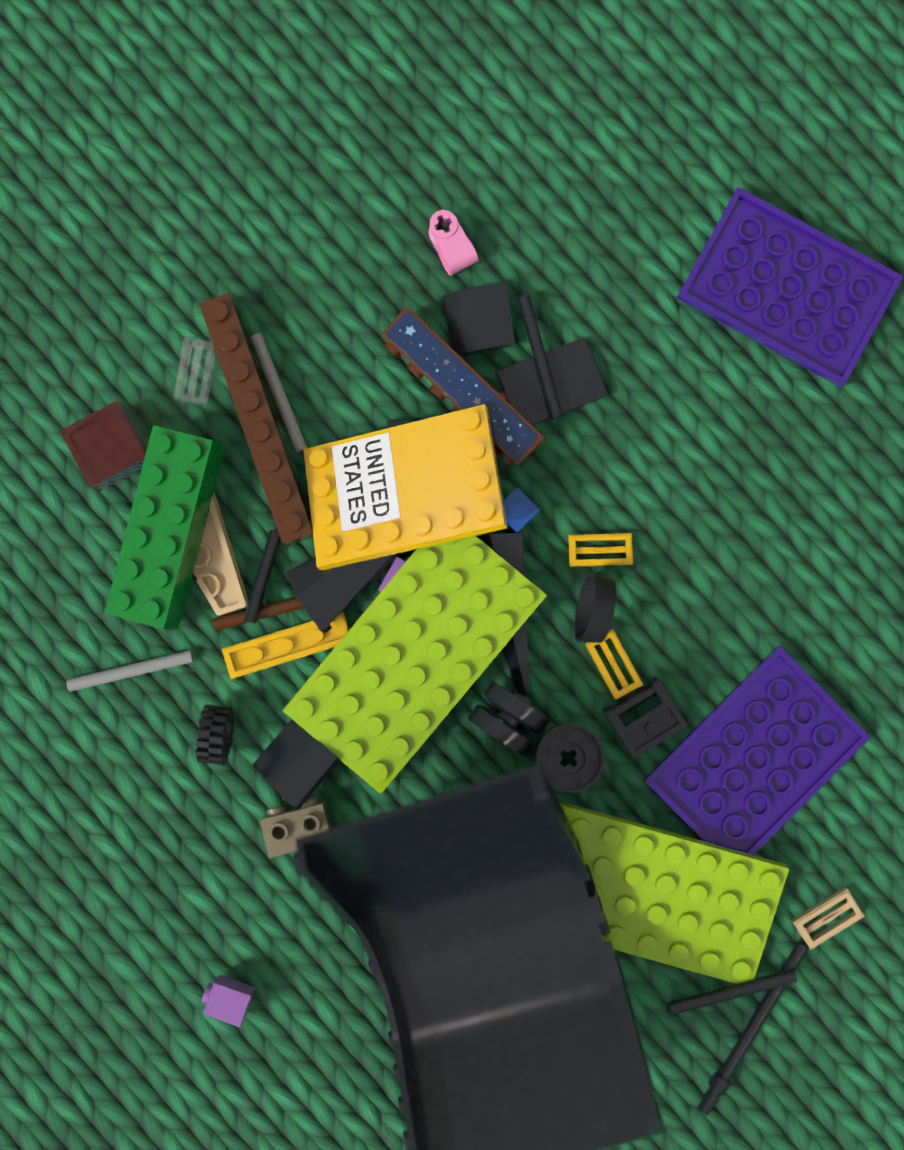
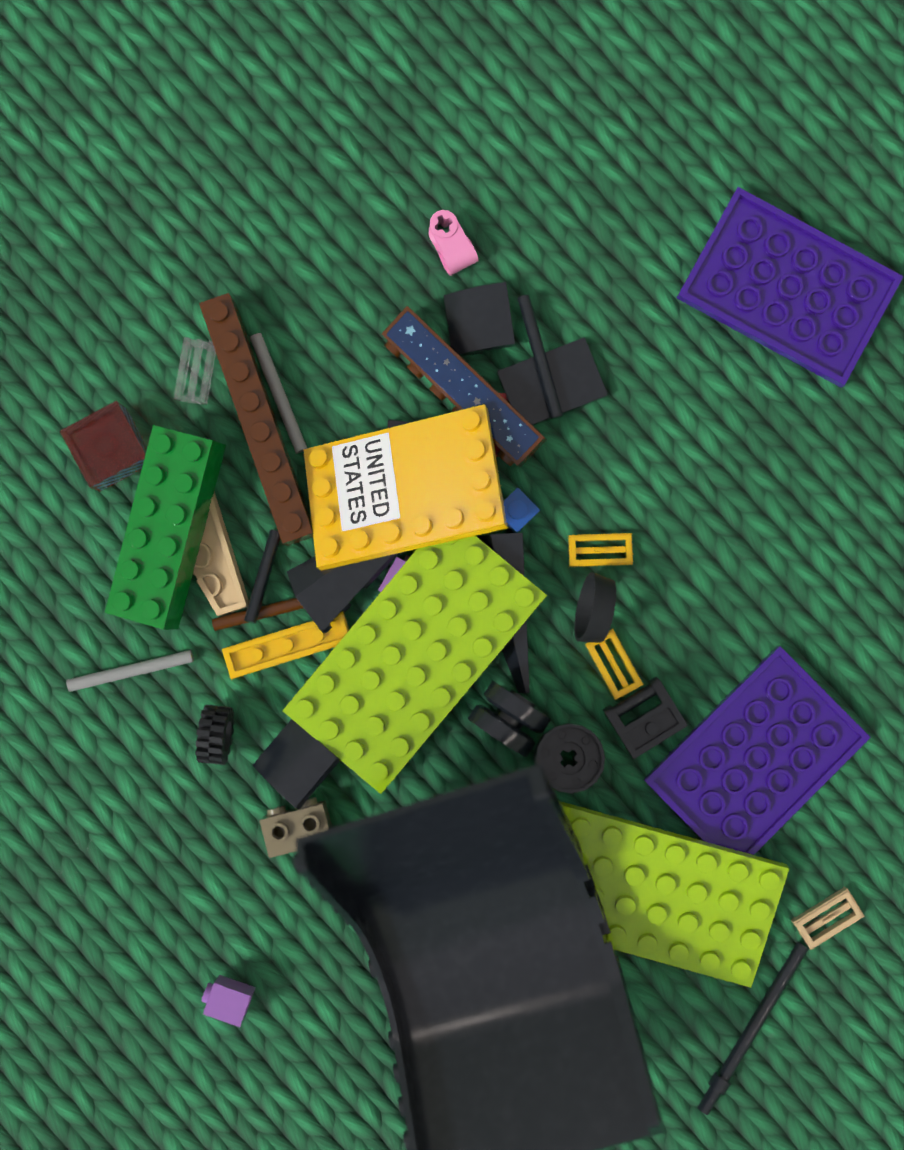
(733, 991): black bar -> none

